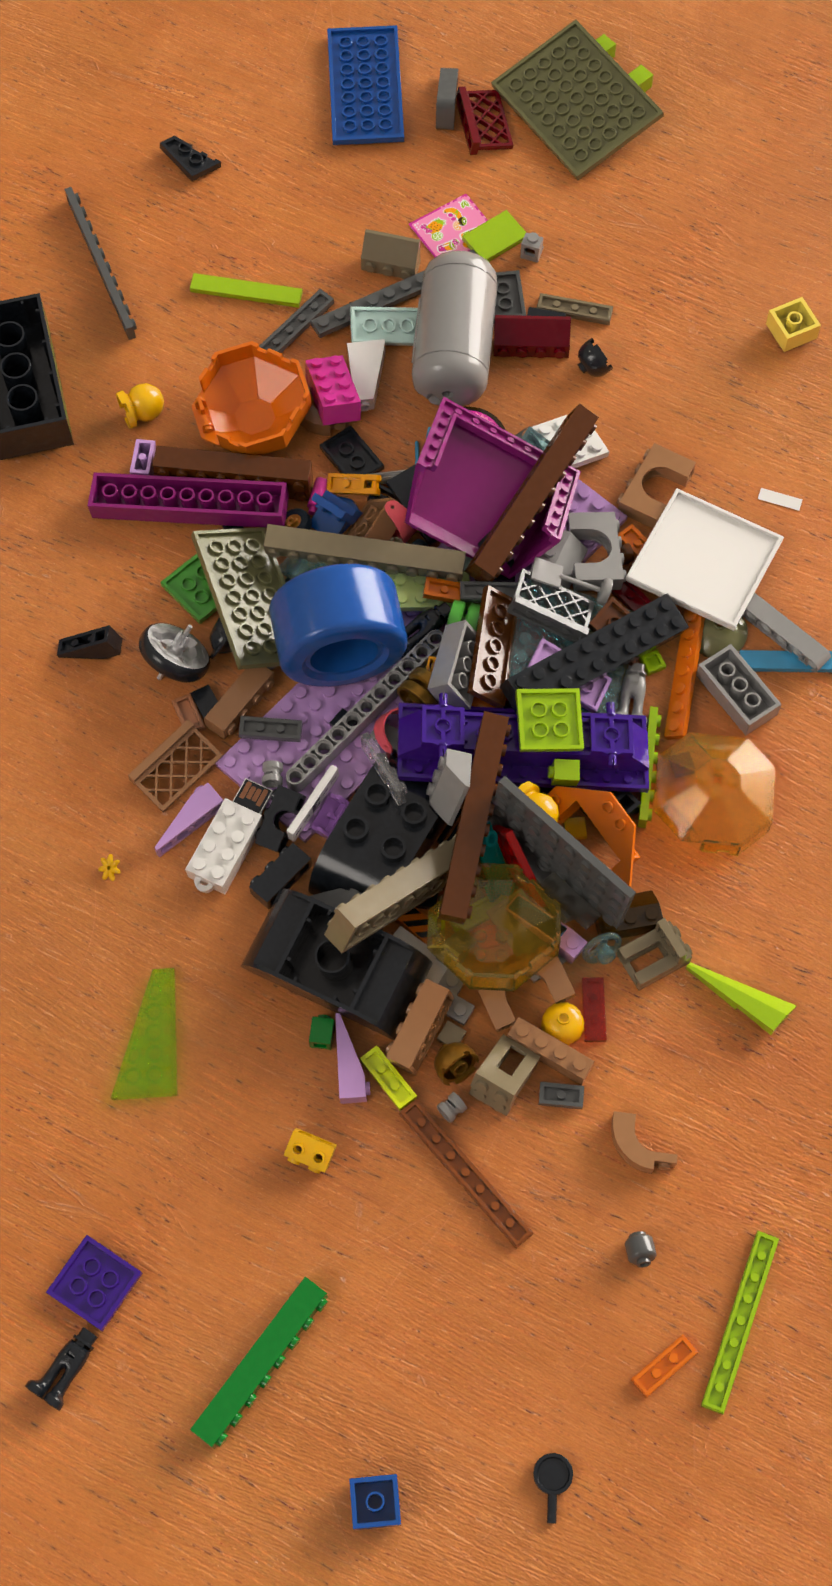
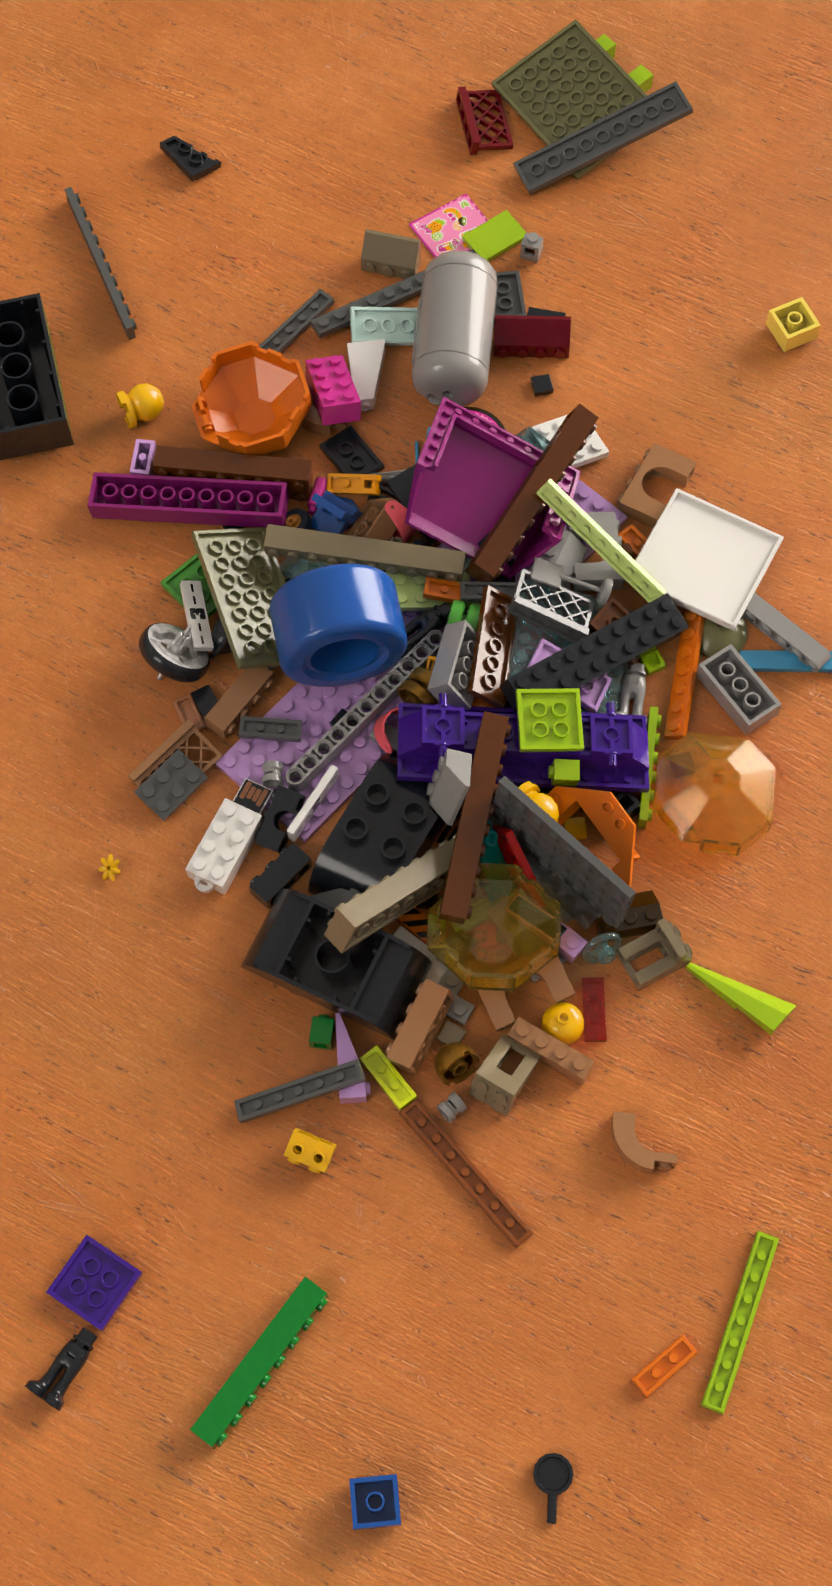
(93, 644): black slope -> none
(151, 1054): clear neon green wing -> none
(171, 785): none -> dark grey plate
(196, 615): none -> white tile
(197, 810): lavender slope -> none
(246, 290): lime tile -> none
(299, 1091): none -> dark grey plate
(329, 815): medium lavender hinge -> none
(365, 85): blue plate -> none
(381, 765): clear plate -> none
(446, 98): dark grey beam -> none
(541, 385): none -> black tile
(561, 1095): dark grey plate -> none
(576, 308): dark tan tile -> none
(593, 359): black cylinder -> none
(600, 541): none -> yellowish green tile
(603, 137): none -> dark grey plate
(630, 596): dark red plate -> none
(640, 1249): dark grey head -> none
(780, 499): white sticker -> none

